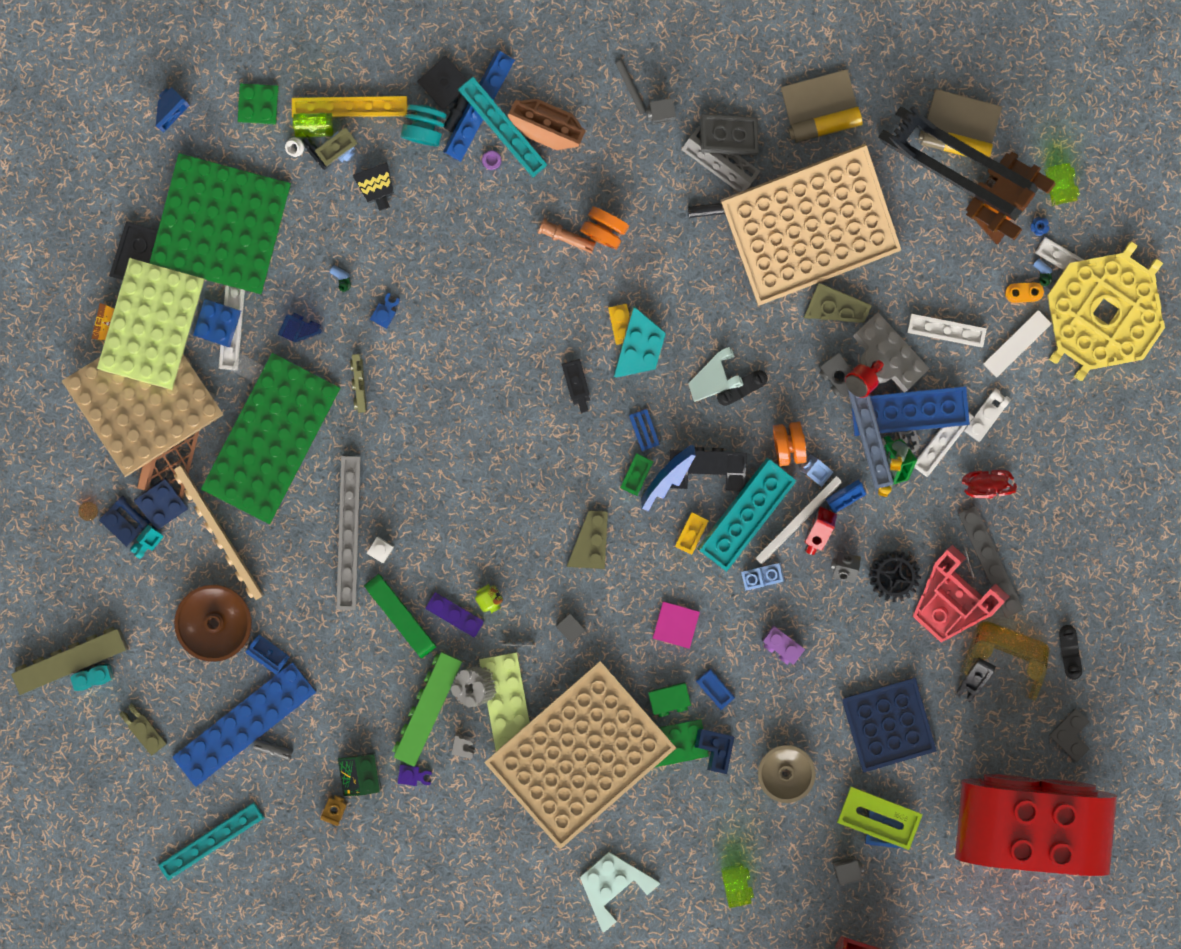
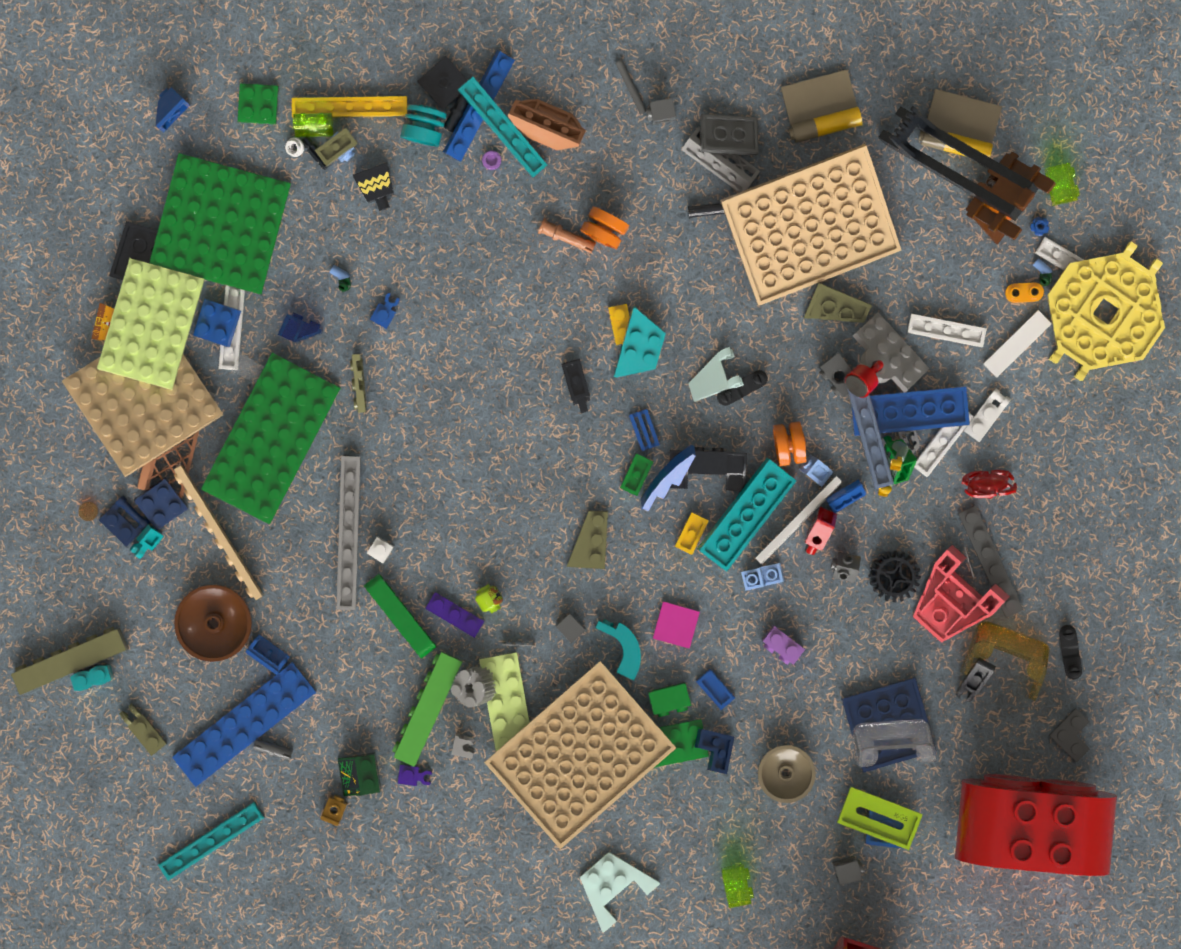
(631, 657): none -> teal arch
(892, 735): none -> clear windscreen

